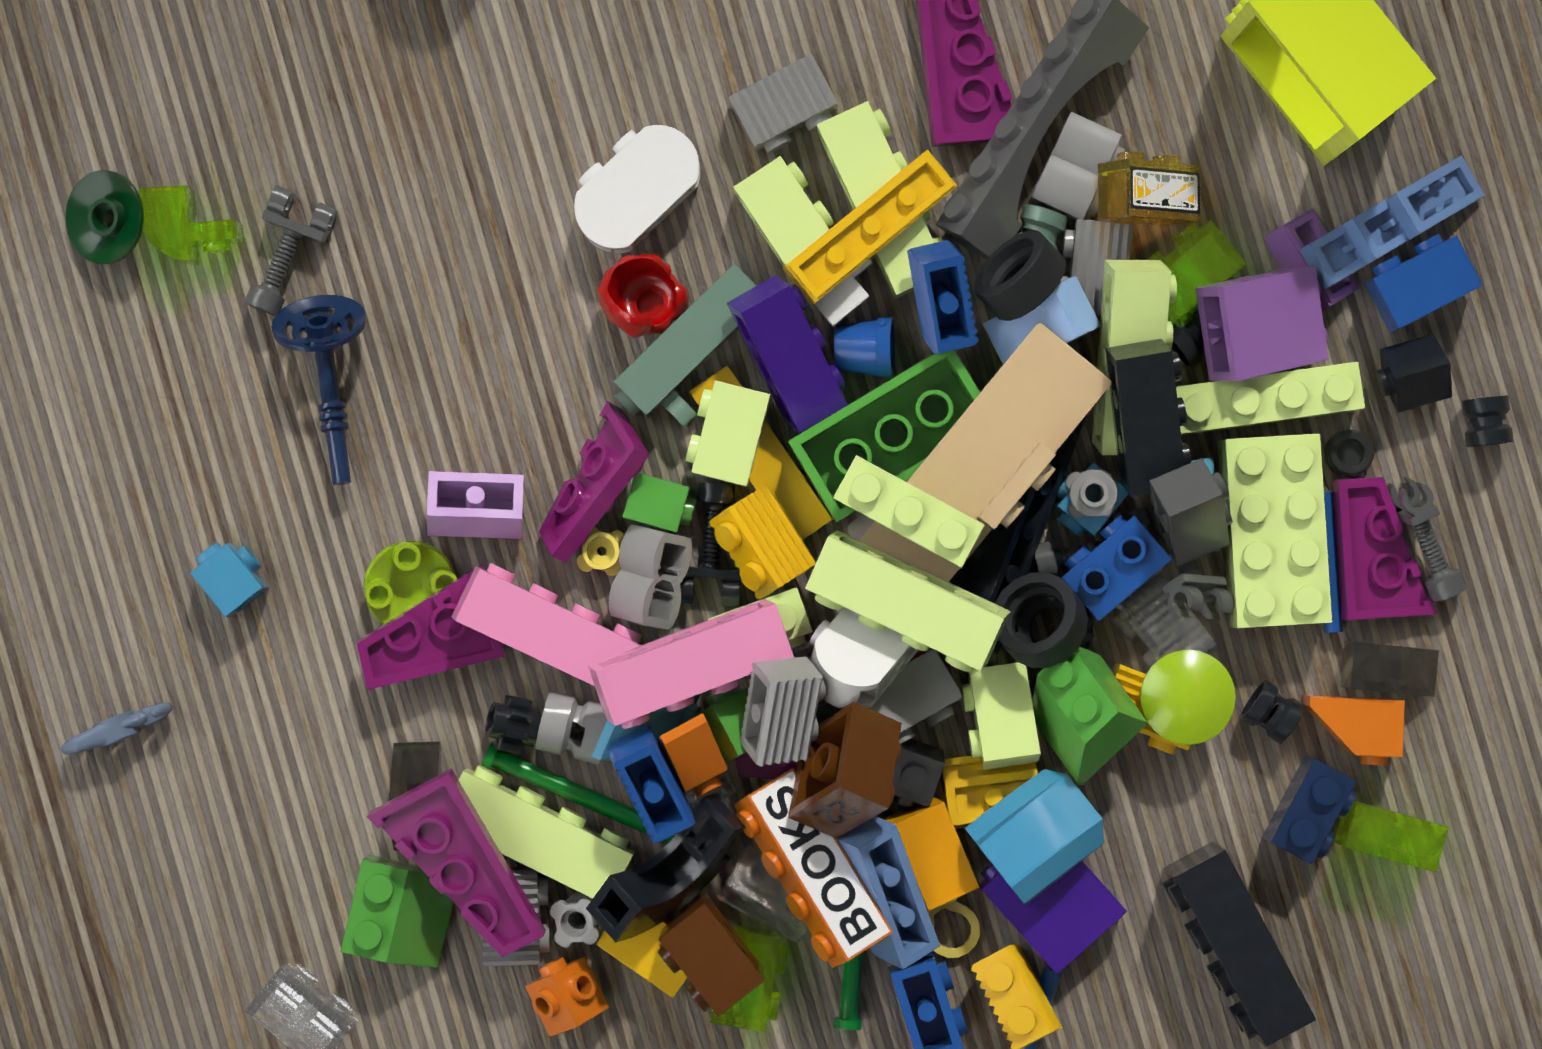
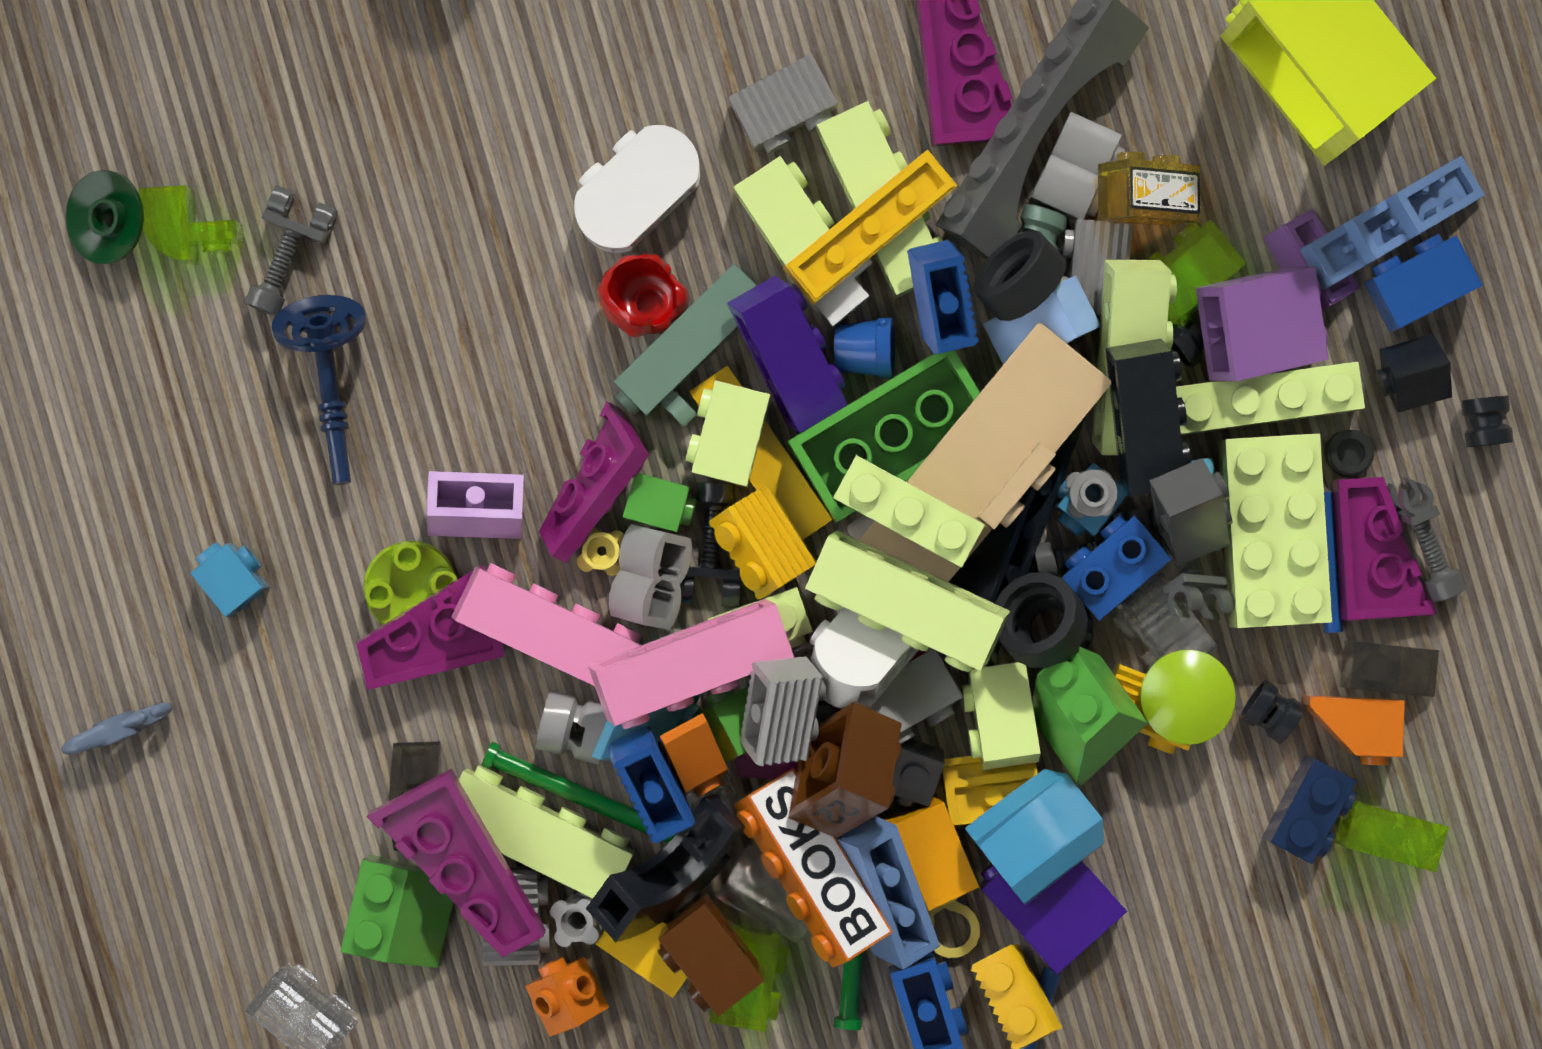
(512, 724): black gear -> none
(1239, 944): black brick -> none

